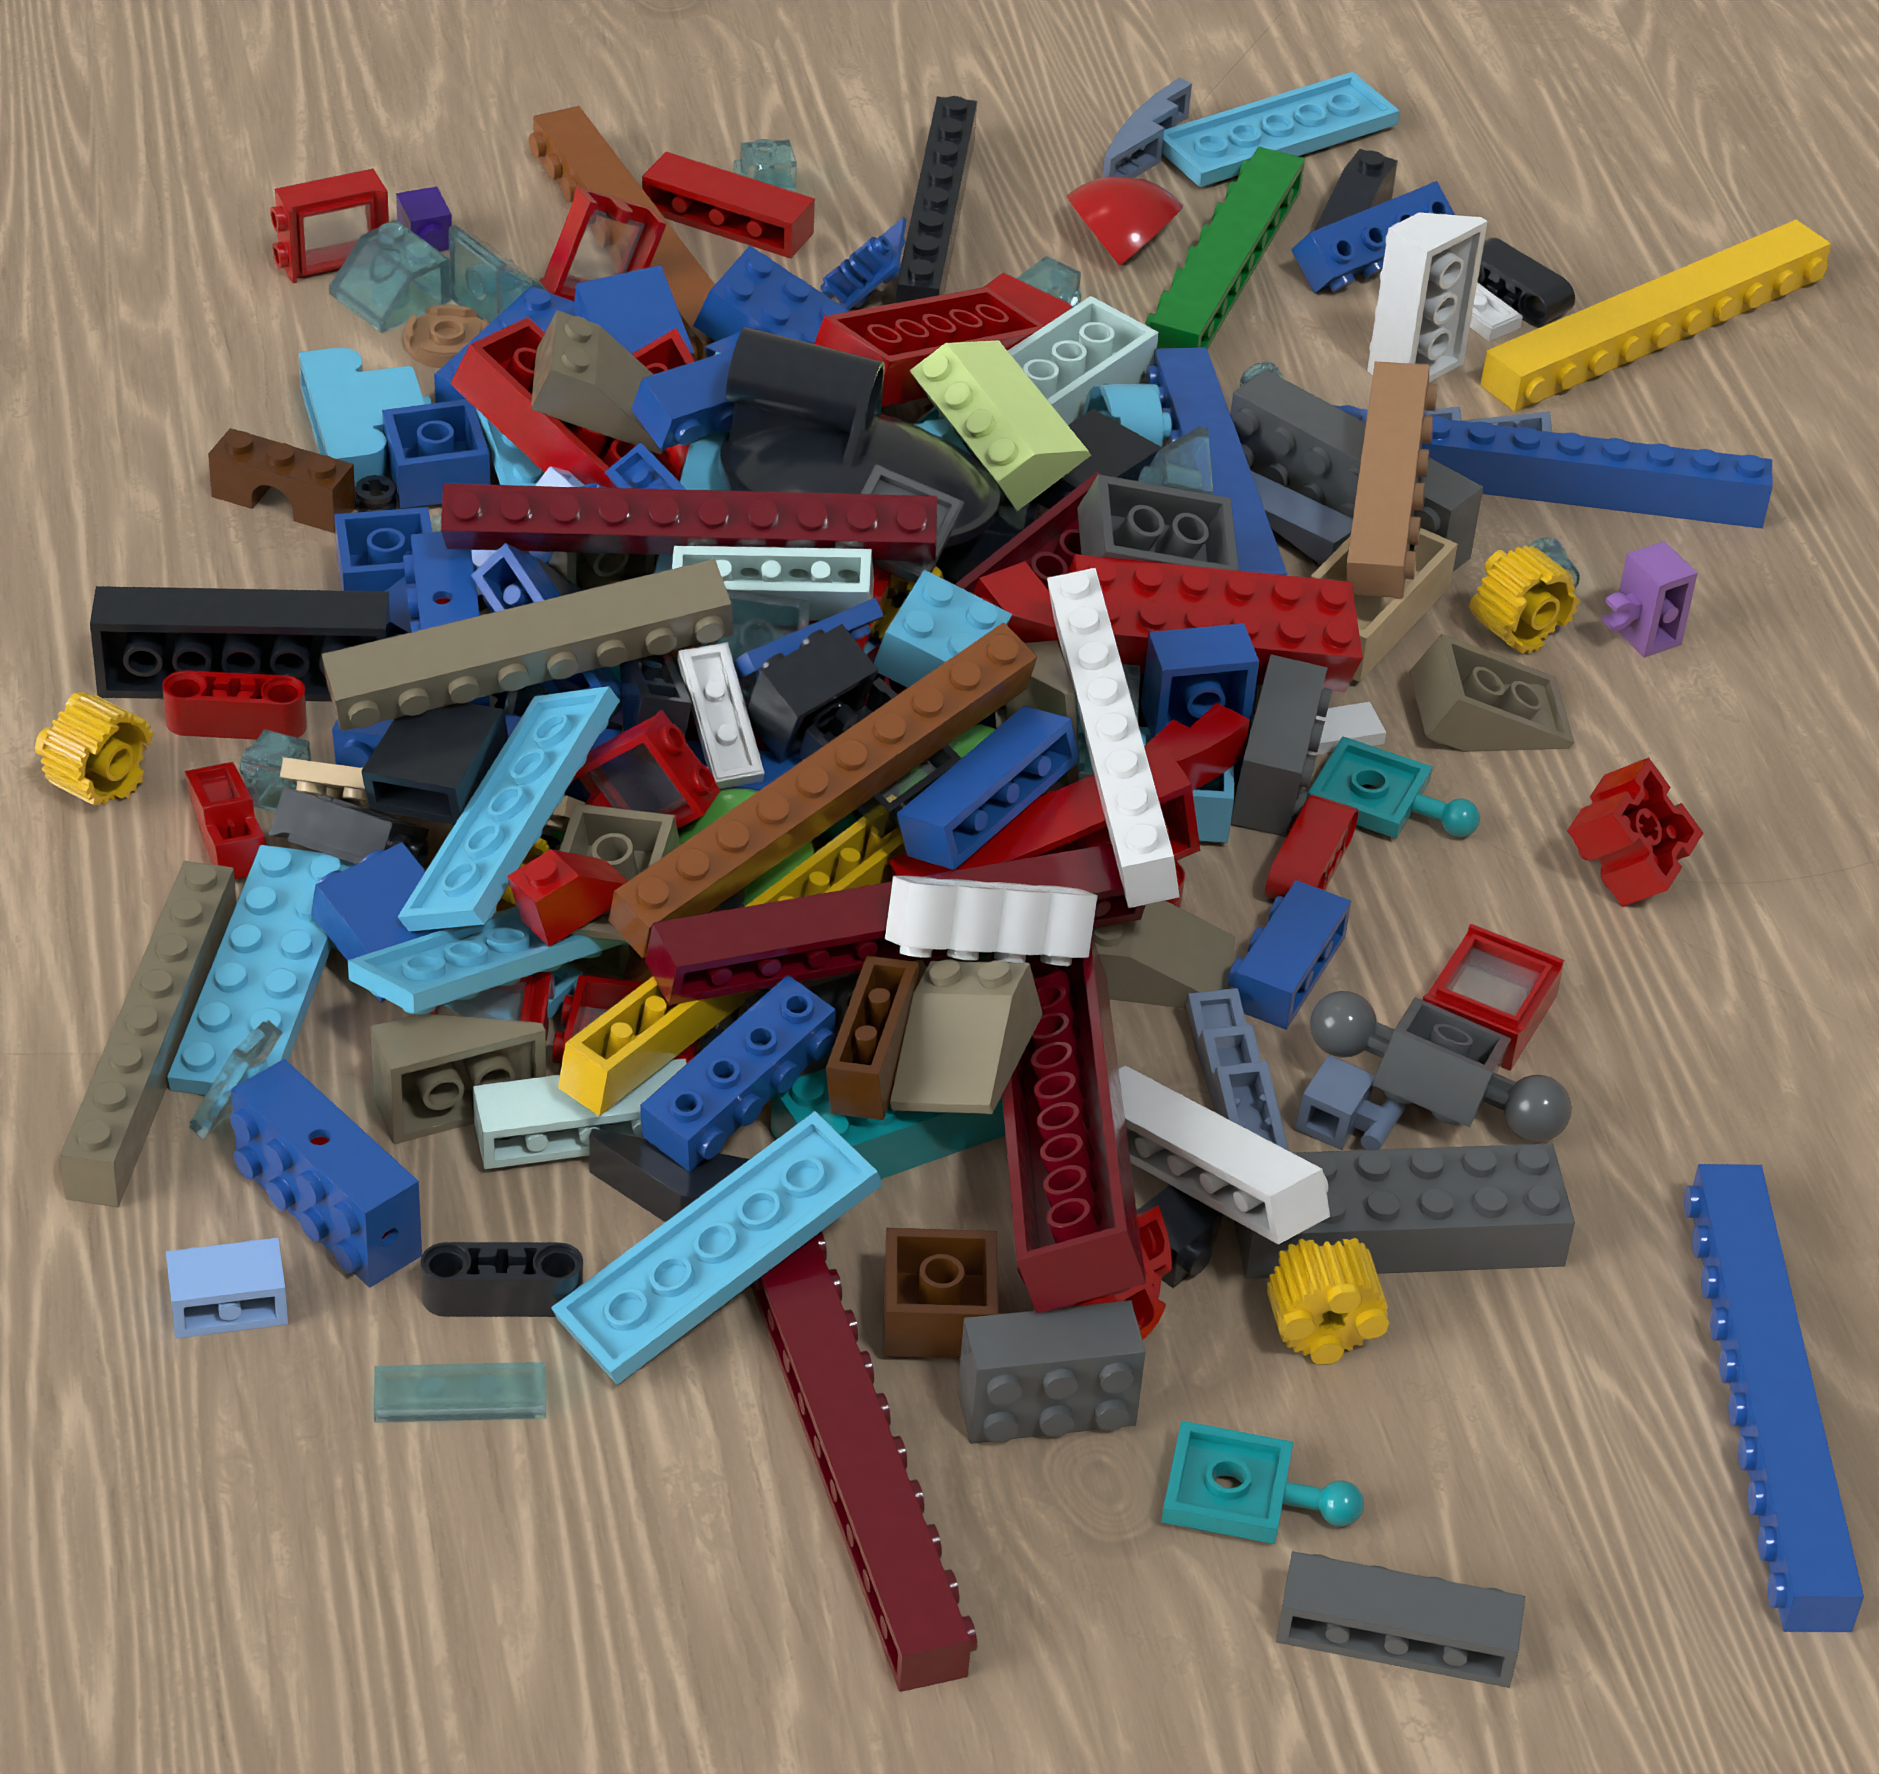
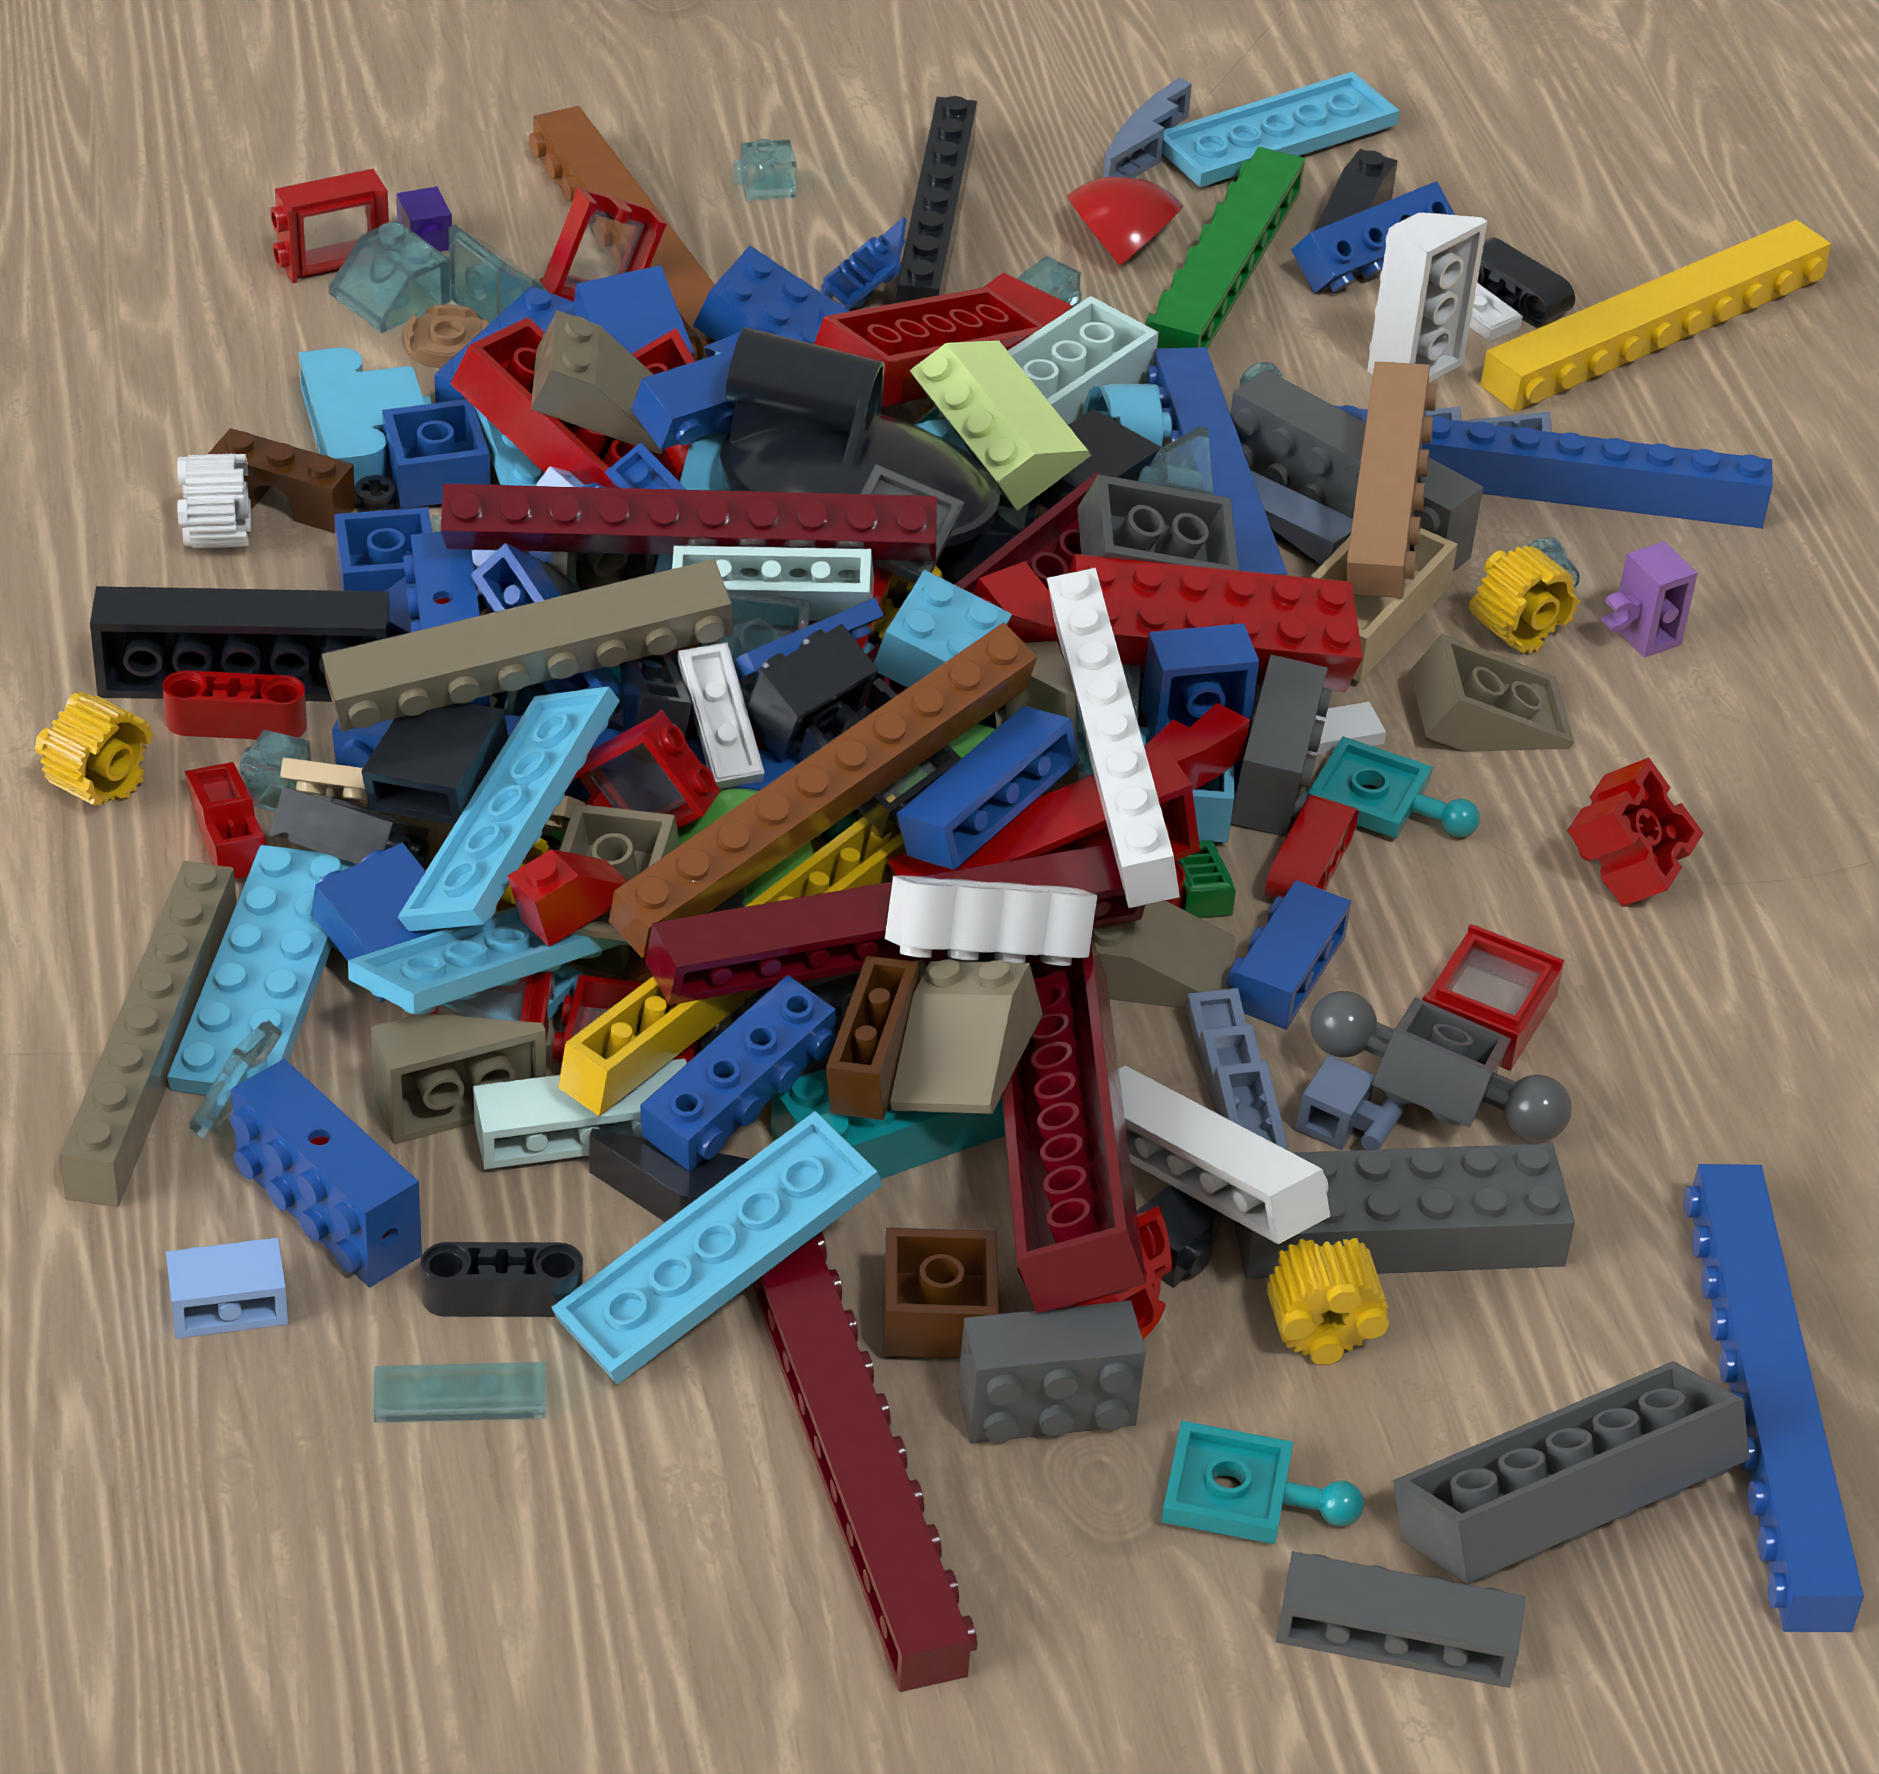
(214, 500): none -> white brick
(730, 204): red brick -> none
(1207, 883): none -> green slope
(1571, 1471): none -> dark grey brick

